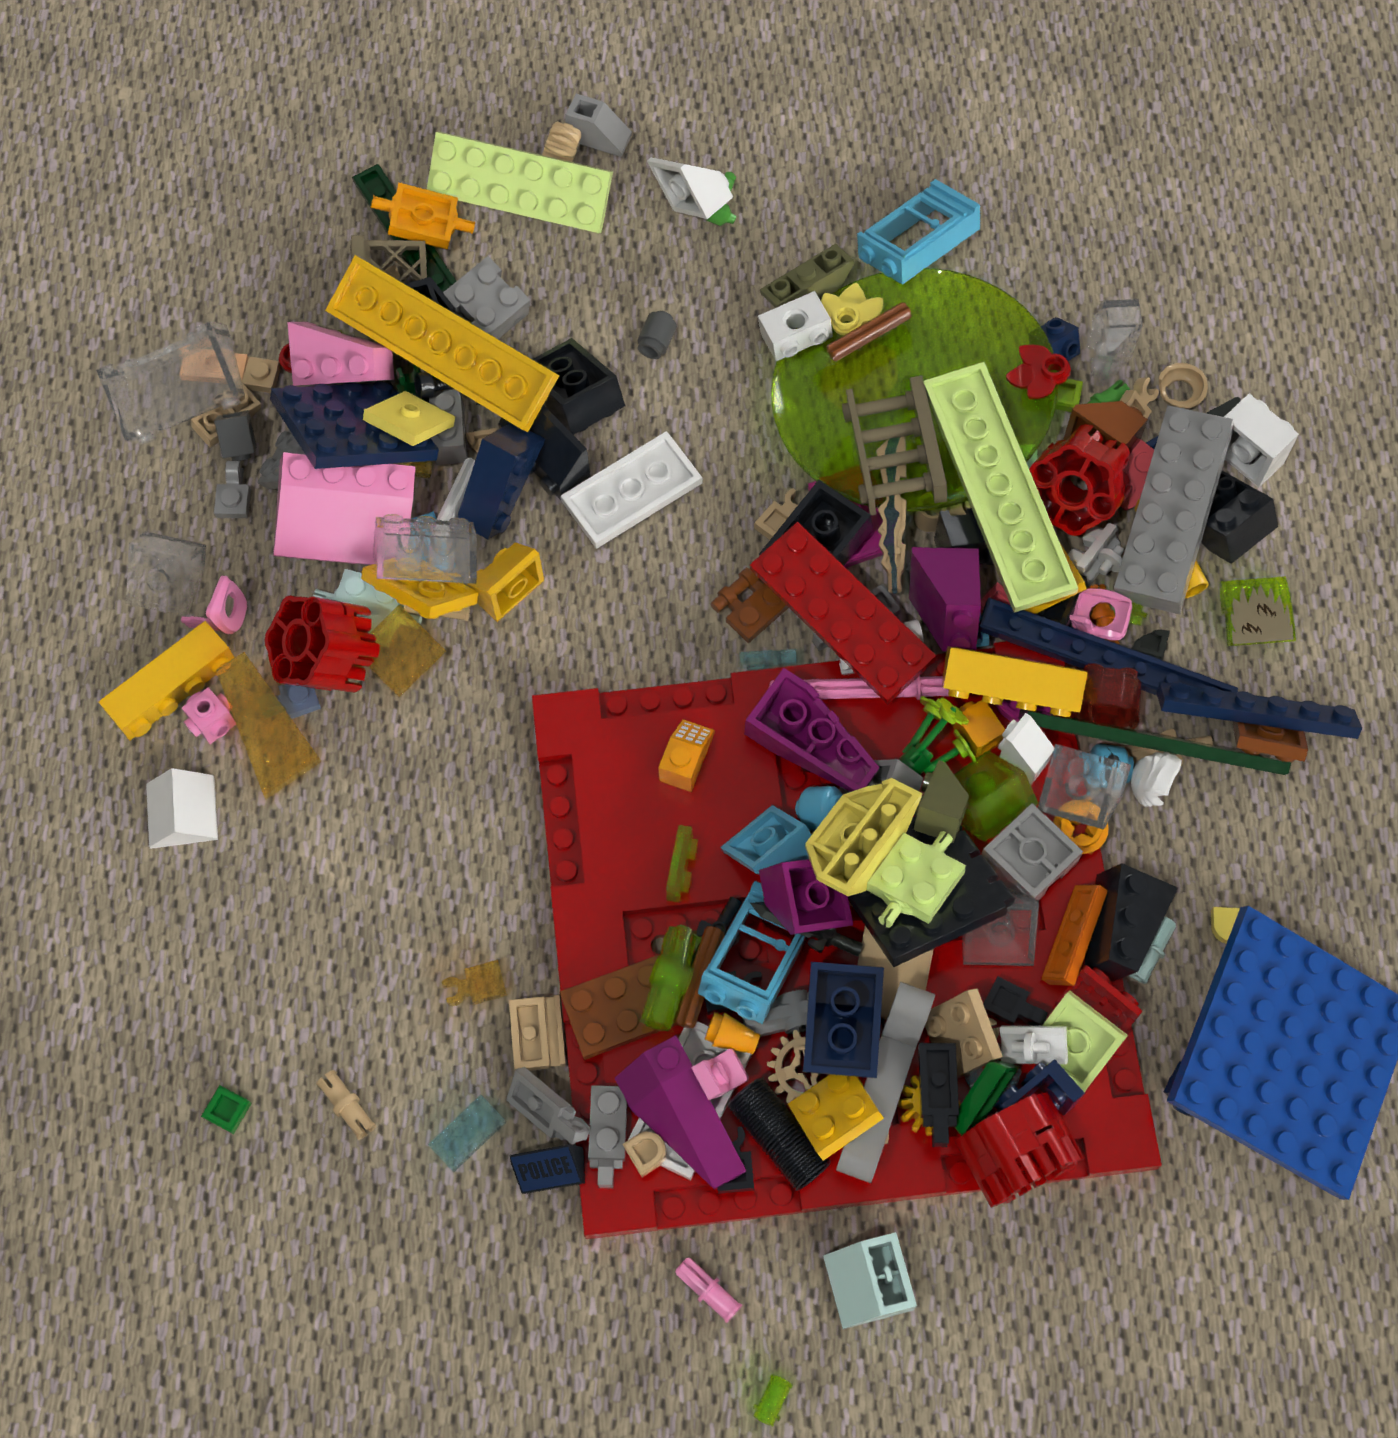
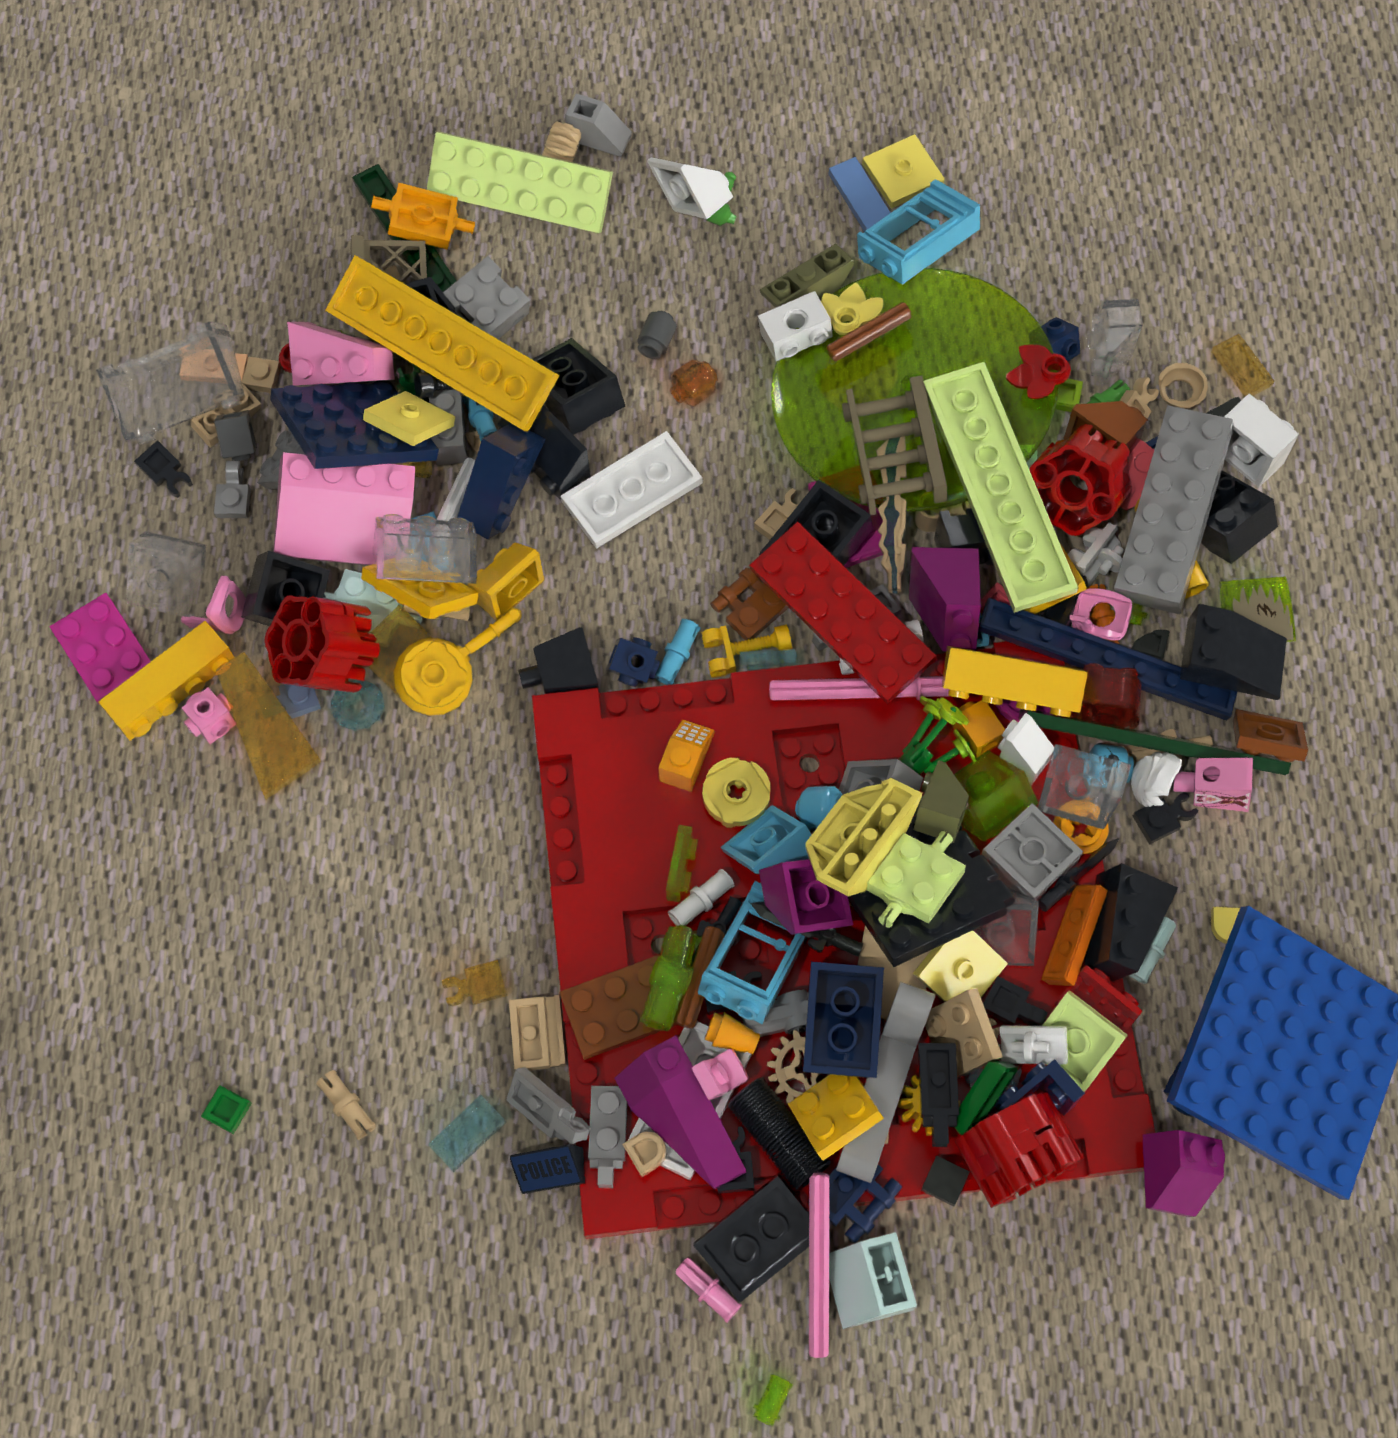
(100, 645): none -> dark pink plate
(161, 466): none -> black plate
(181, 808): white slope -> none
(279, 577): none -> black slope
(345, 715): none -> clear light blue gear
(437, 674): none -> yellow piece
(479, 417): none -> medium azure pin
(561, 665): none -> black torso
(621, 661): none -> dark blue brick
(677, 652): none -> medium azure pin
(693, 382): none -> clear orange head
(701, 898): none -> white pin
(717, 636): none -> yellow bar
(734, 811): none -> light yellow plate
(757, 1238): none -> black plate
(804, 731): magenta wedge -> none
(819, 1265): none -> bright pink axle
(846, 1191): none -> dark blue plate
(858, 193): none -> medium blue tile
(902, 170): none -> light yellow plate
(945, 1181): none -> pearl dark grey tile
(960, 966): none -> light yellow plate
(1066, 882): none -> black sword
(1162, 821): none -> black plate
(1181, 1171): none -> magenta slope
(1218, 783): none -> bright pink torso
(1232, 653): none -> black slope
(1242, 365): none -> clear yellow tile
(1258, 710): dark blue plate -> none

